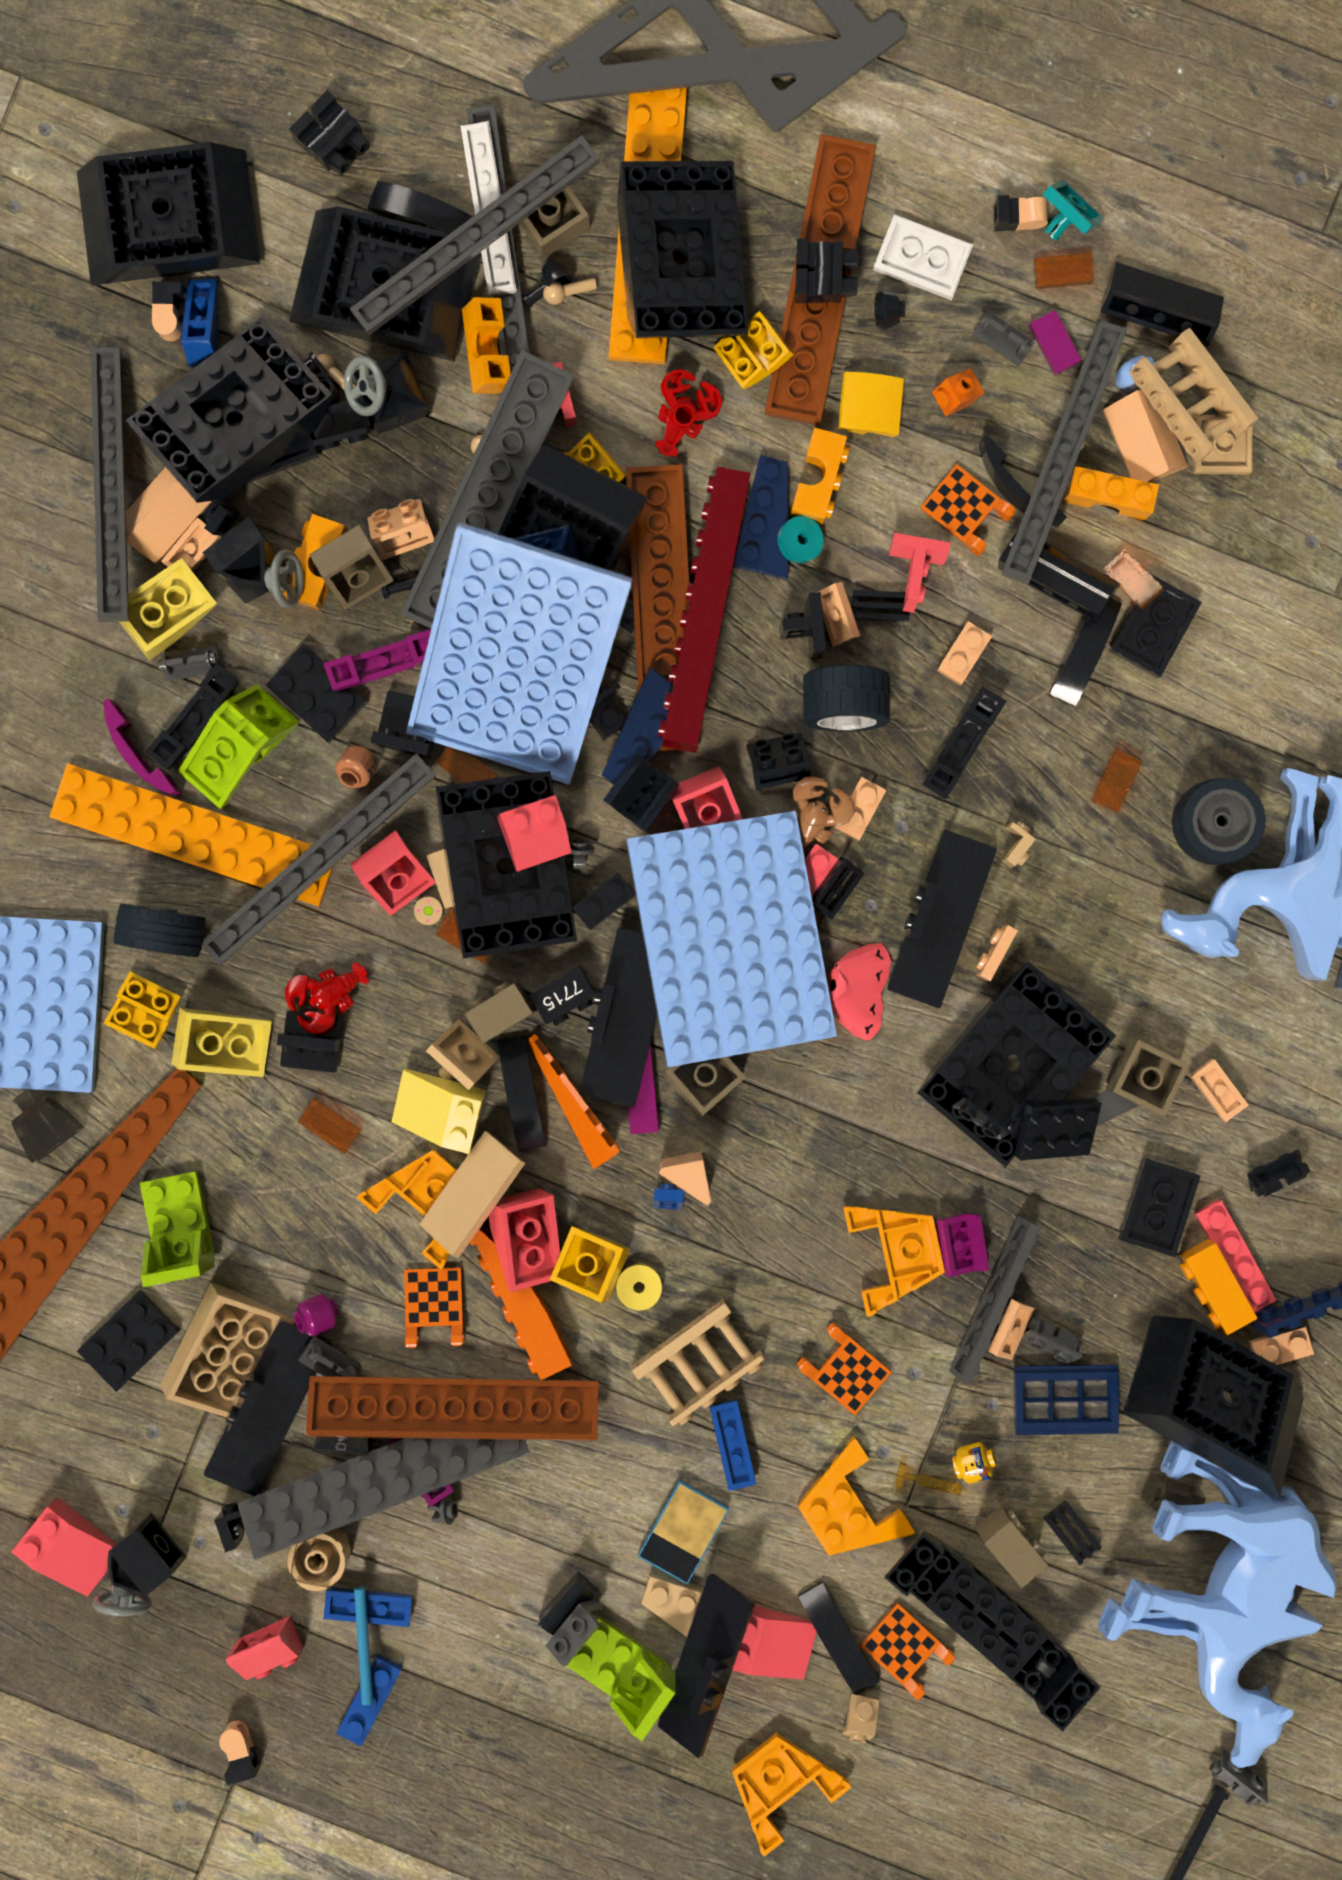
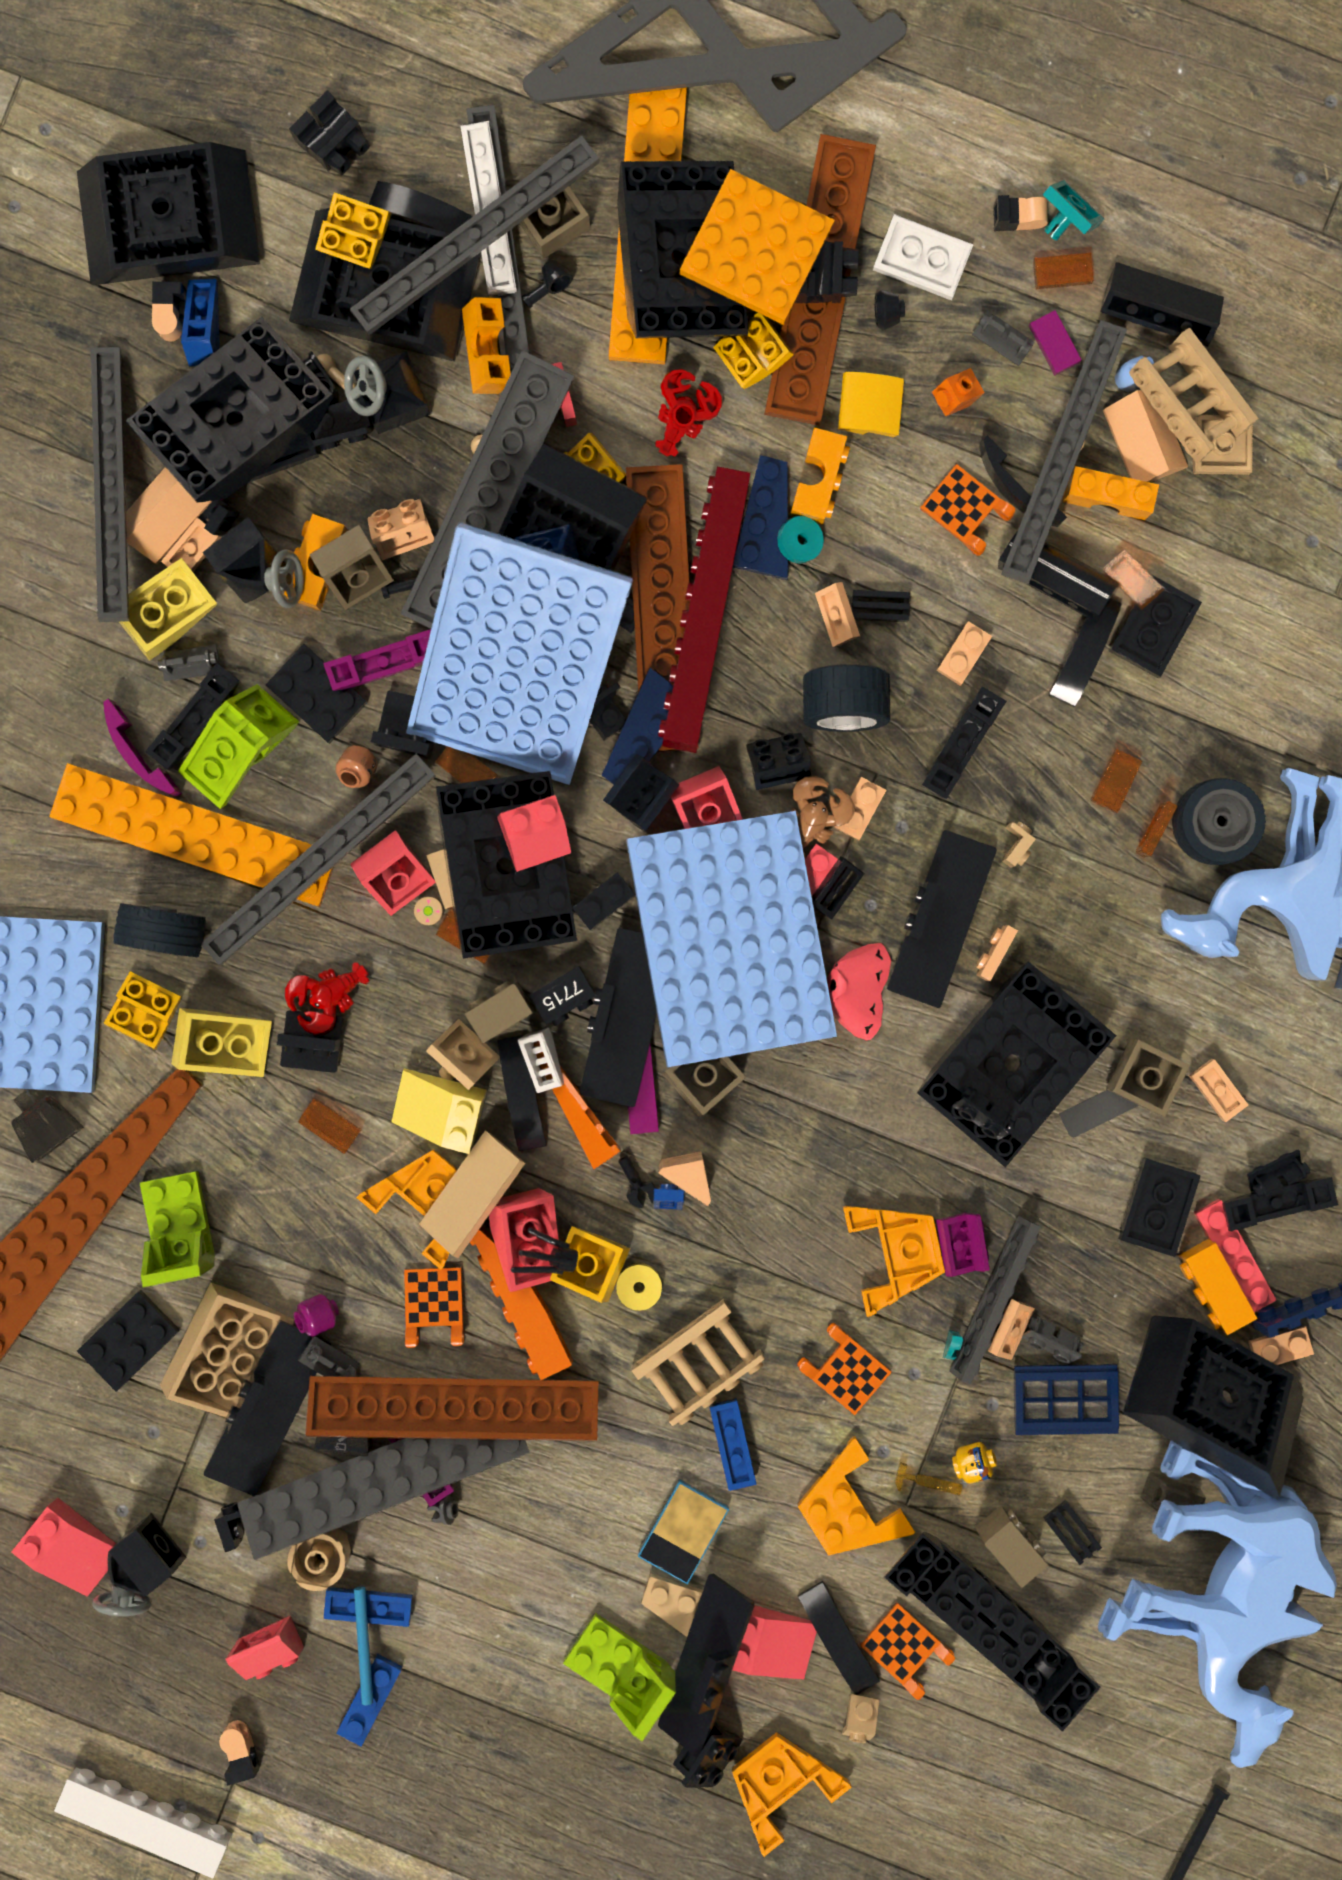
(143, 1822): none -> white brick
(353, 231): none -> yellow slope
(550, 1057): none -> white slope
(556, 292): tan bar -> none
(560, 1259): none -> black plant
(563, 1604): black brick -> none
(575, 1631): dark grey bracket -> none
(580, 849): dark grey plate -> none
(635, 1183): none -> black bar
(709, 1766): none -> black bracket
(756, 246): none -> light orange plate
(810, 626): black bracket -> none
(922, 553): coral bracket -> none
(953, 1343): none -> teal tile
(1057, 1129): black plate -> none
(1156, 829): none -> clear orange tile
(1249, 1786): dark grey hinge -> none
(1292, 1199): none -> black slope

